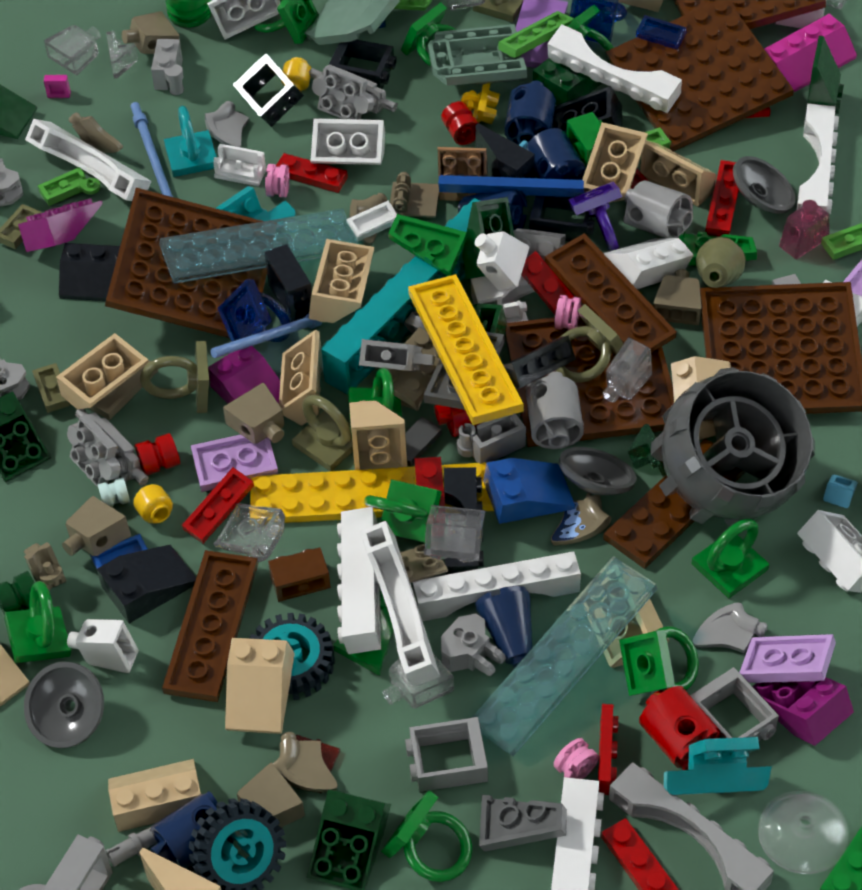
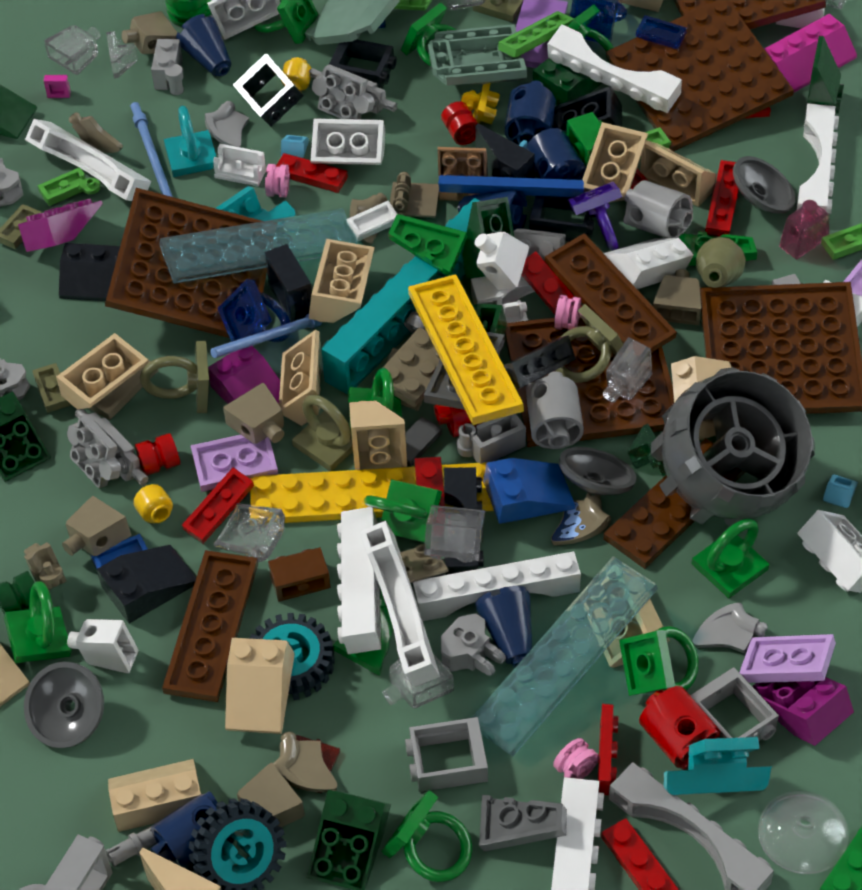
(114, 492): light aqua wheel -> none
(205, 44): none -> dark blue cone
(294, 145): none -> medium azure slope
(393, 355): light grey hinge -> none

